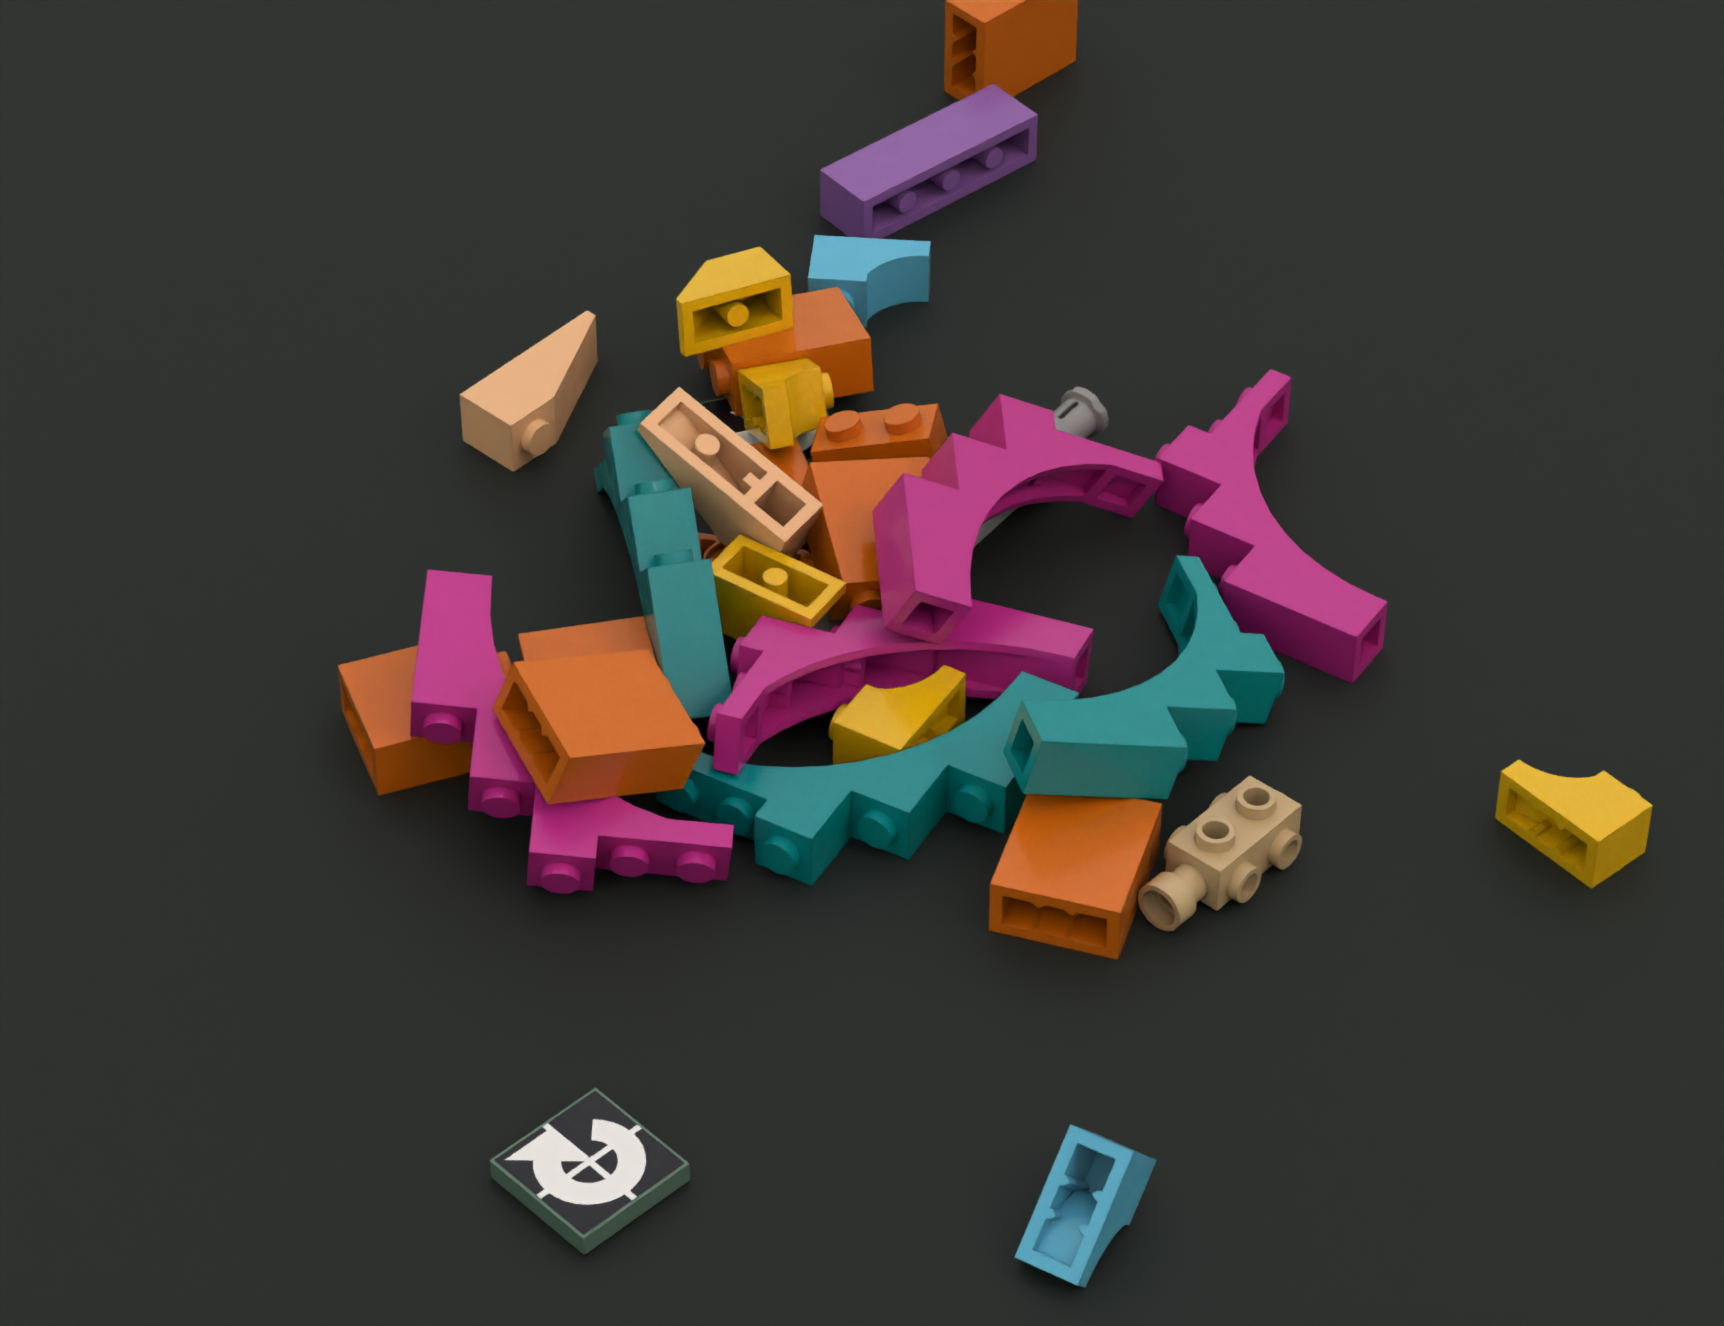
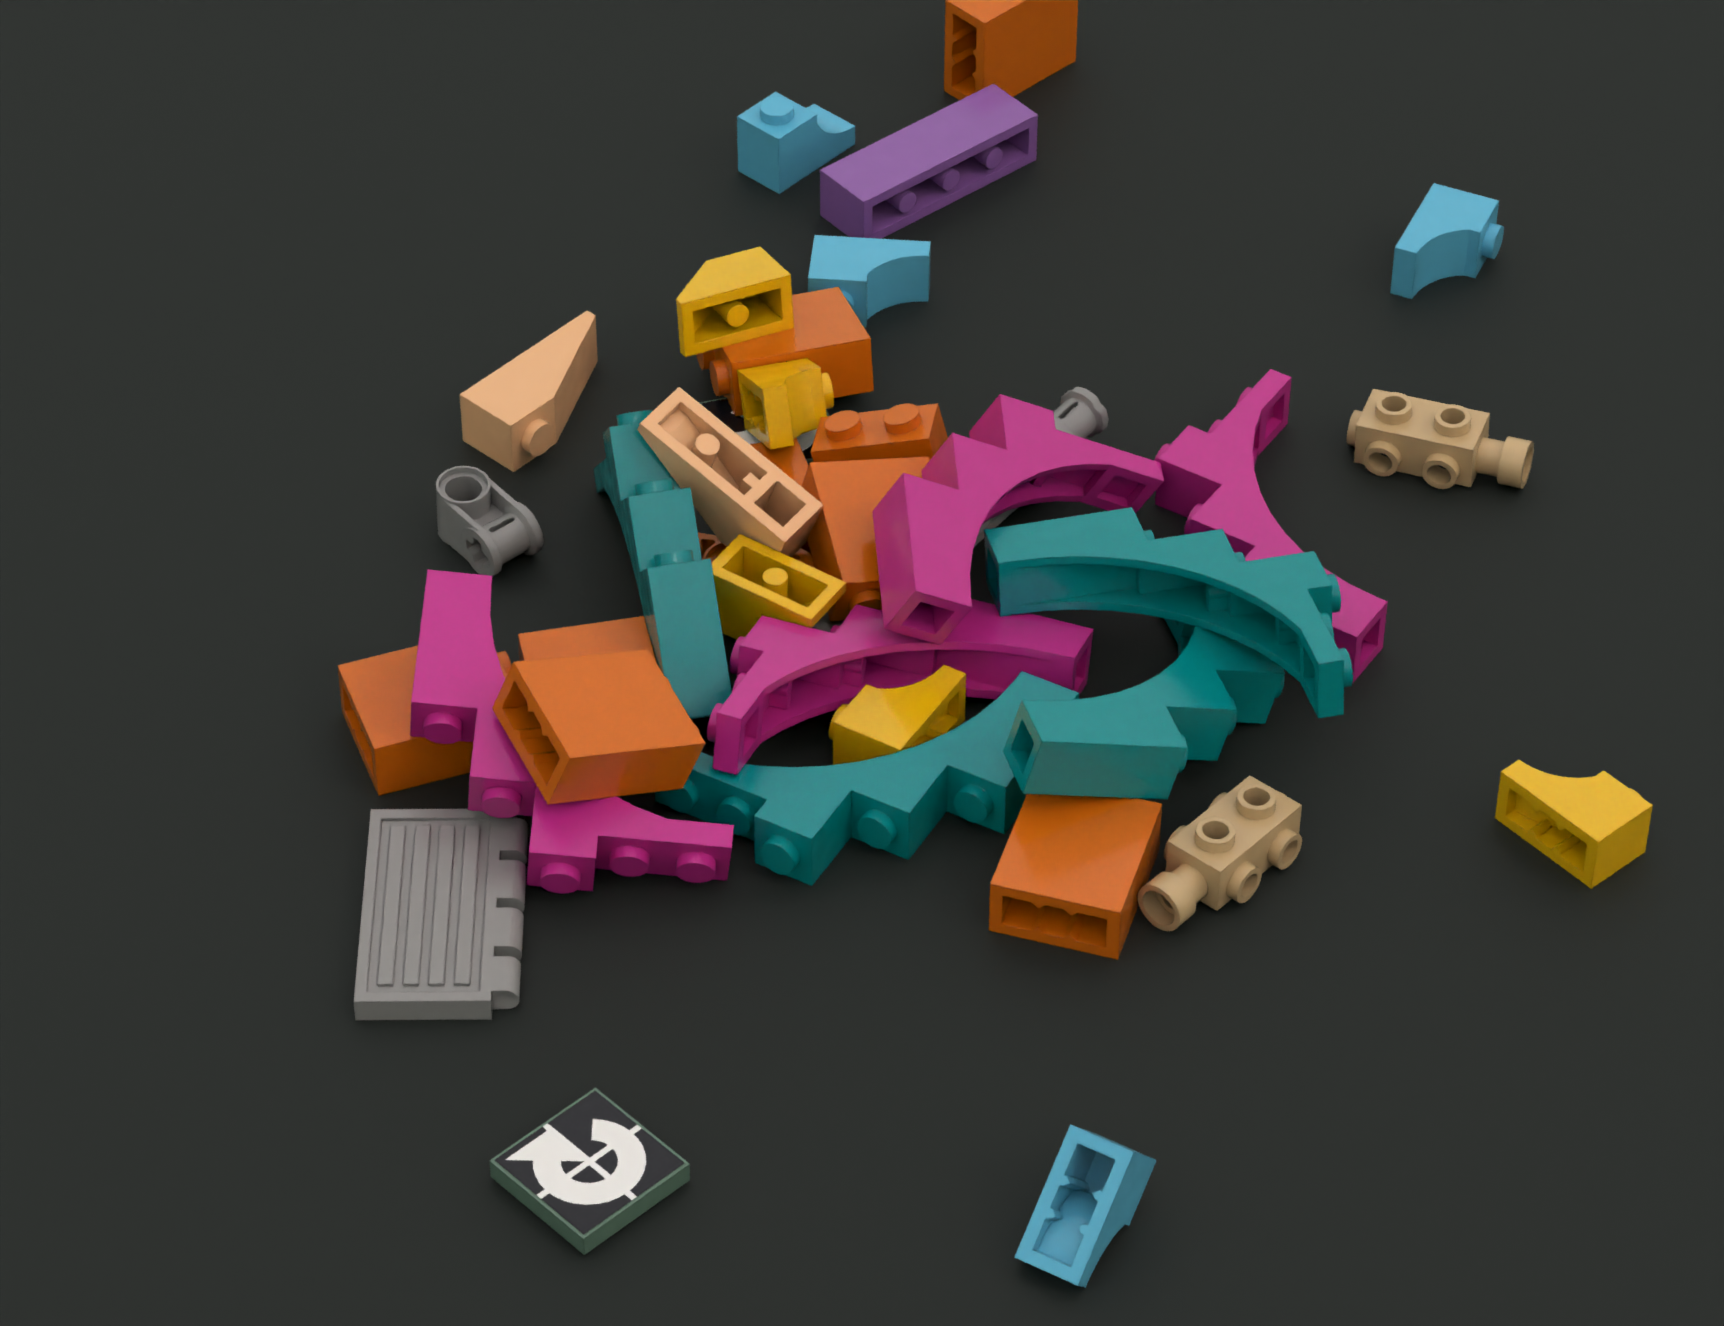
(441, 915): none -> light grey hinge
(483, 520): none -> light grey piece
(787, 142): none -> medium azure arch
(1196, 578): none -> teal arch
(1430, 433): none -> tan brick
(1445, 239): none -> medium azure arch

